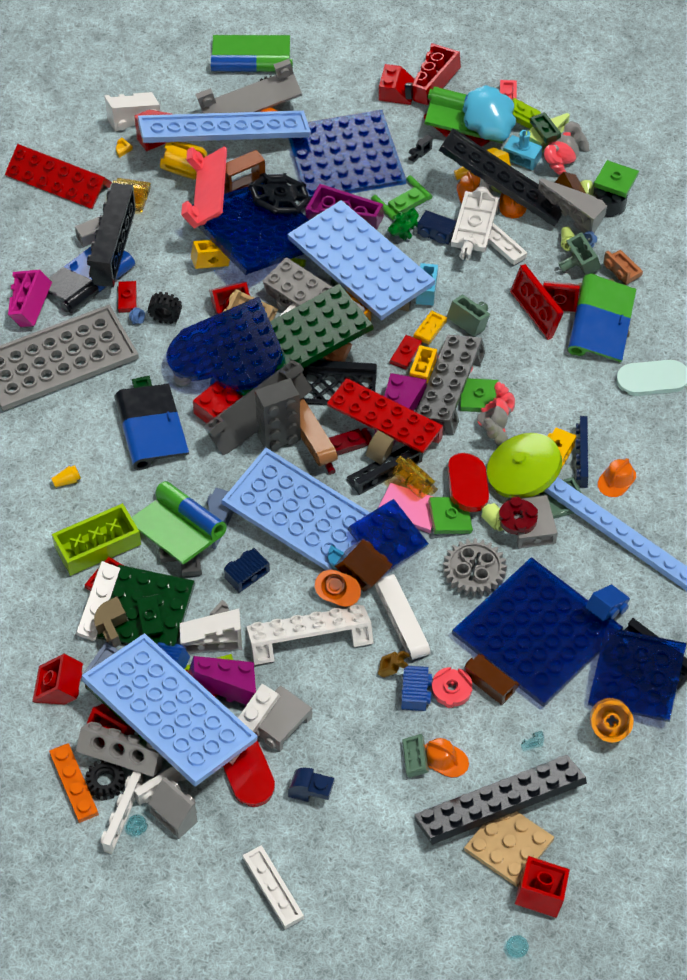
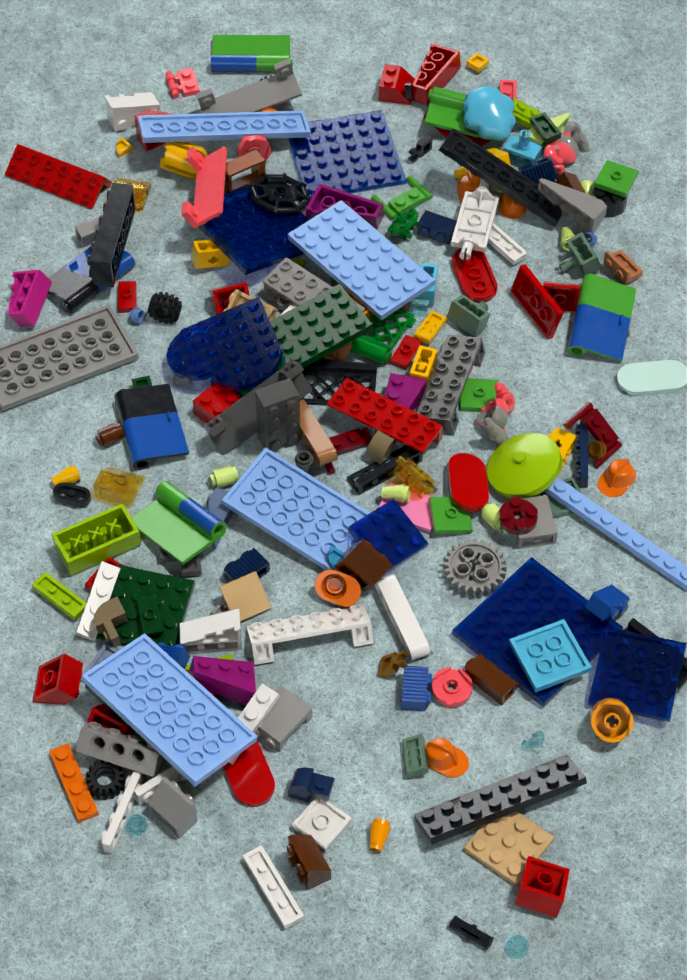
(59, 596): none -> lime plate
(73, 494): none -> black plate
(109, 434): none -> reddish brown brick
(118, 486): none -> clear yellow slope
(187, 80): none -> coral plate
(224, 476): none -> yellowish green brick
(246, 595): none -> tan tile
(256, 142): none -> coral plate
(304, 460): none -> dark grey cone
(308, 860): none -> reddish brown slope
(322, 821): none -> white plate
(372, 347): none -> green piece
(378, 834): none -> light orange cone
(397, 492): none -> yellowish green cone
(419, 307): none -> clear light blue plate
(471, 932): none -> black pin
(475, 276): none -> red tile
(477, 62): none -> yellow plate
(540, 169): none -> dark blue brick
(550, 655): none -> medium azure plate
(597, 449): none -> pearl gold plate
(598, 428): none -> dark red plate

